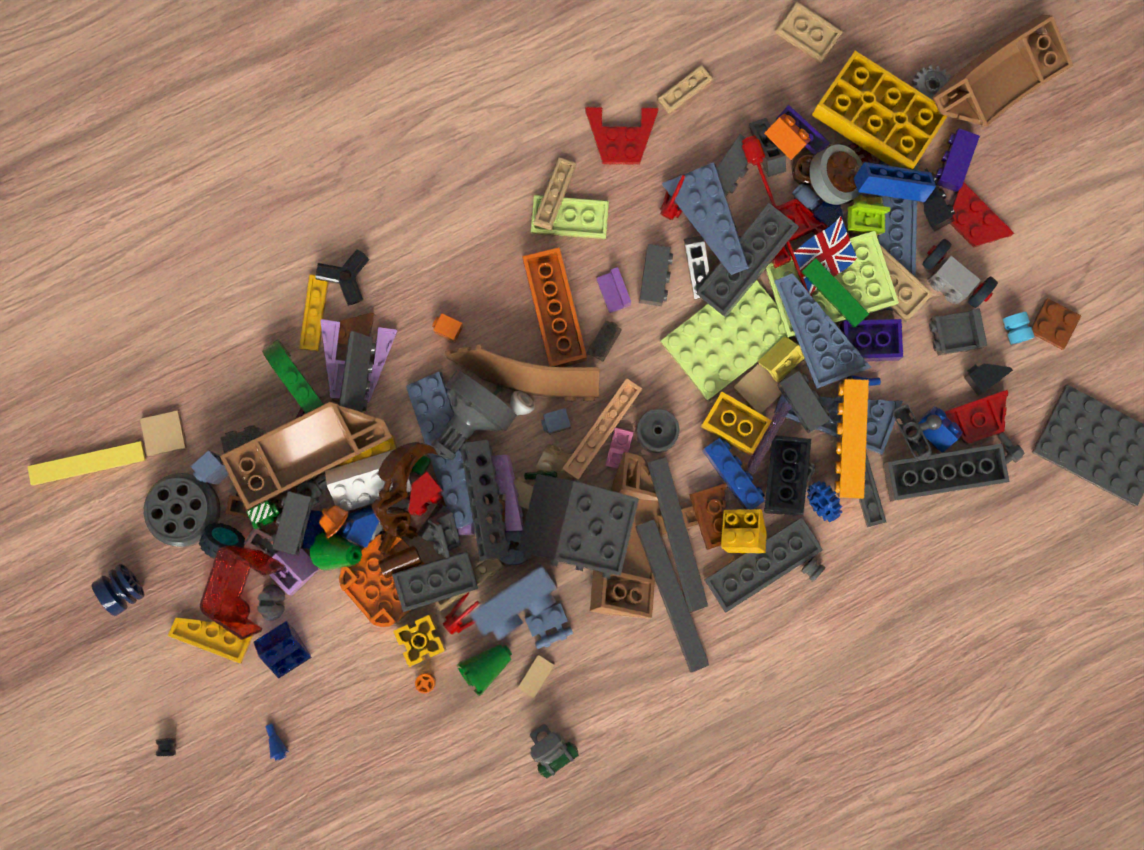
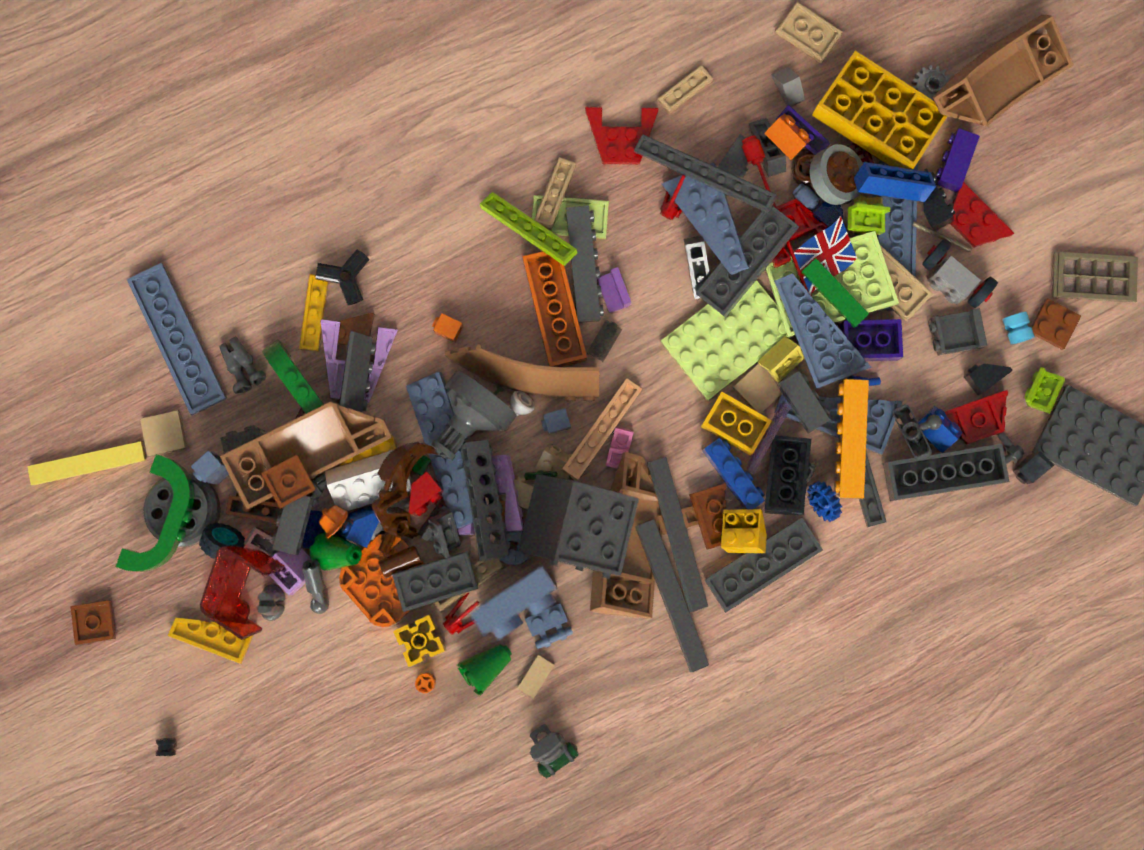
(93, 622): none -> dark orange plate
(117, 590): dark blue wheel -> none
(175, 522): none -> green arch
(176, 339): none -> sand blue plate
(234, 362): none -> dark grey piece
(263, 513): green brick -> none
(276, 746): blue cone -> none
(281, 649): clear blue slope -> none
(288, 481): none -> dark orange plate
(315, 586): none -> dark grey piece
(528, 228): none -> lime plate
(583, 264): none -> dark grey brick
(655, 275): dark grey brick -> none
(657, 442): dark grey wheel -> none
(705, 173): none -> dark grey tile
(789, 86): none -> light grey slope
(813, 569): dark grey wheel -> none
(941, 236): none -> dark tan axle
(1032, 468): none -> black slope
(1044, 390): none -> lime bracket
(1095, 276): none -> dark tan piece

